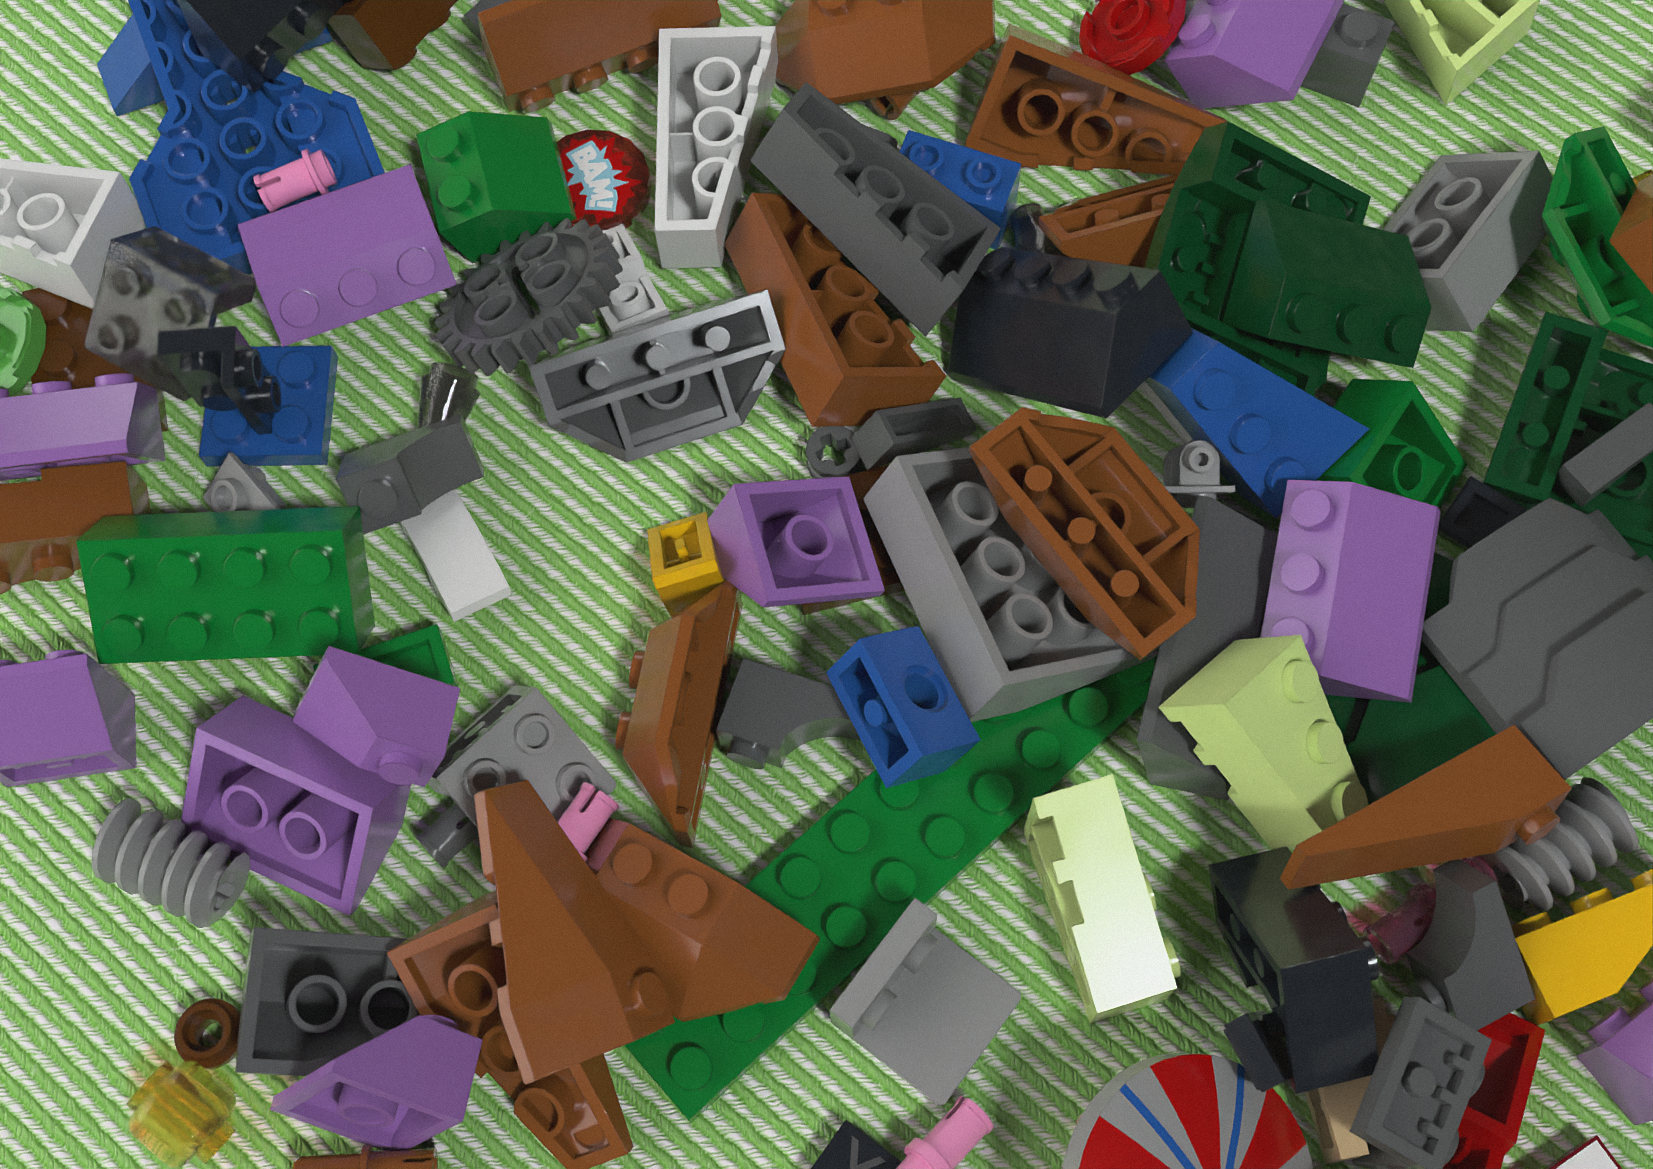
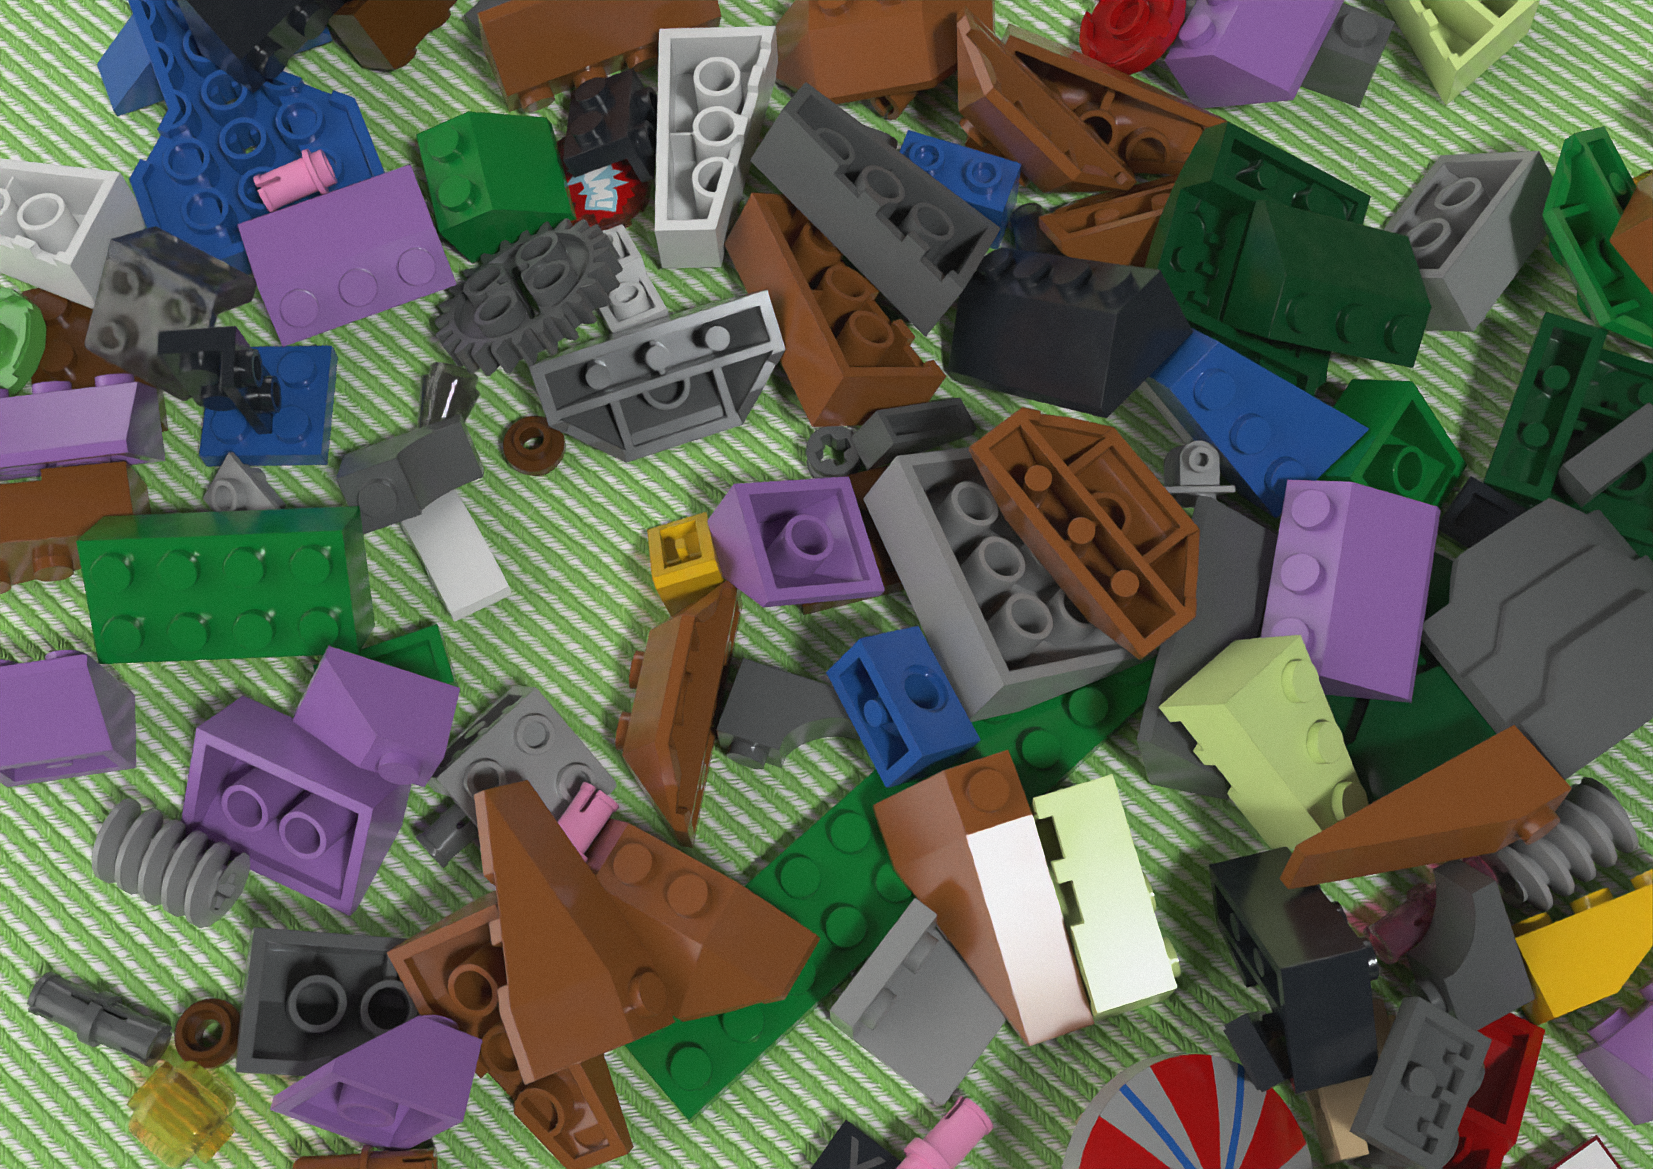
(99, 1019): none -> dark grey pin
(538, 460): none -> reddish brown plate
(612, 123): none -> black bracket
(979, 864): none -> wedge
(1027, 120): none -> dark orange wedge

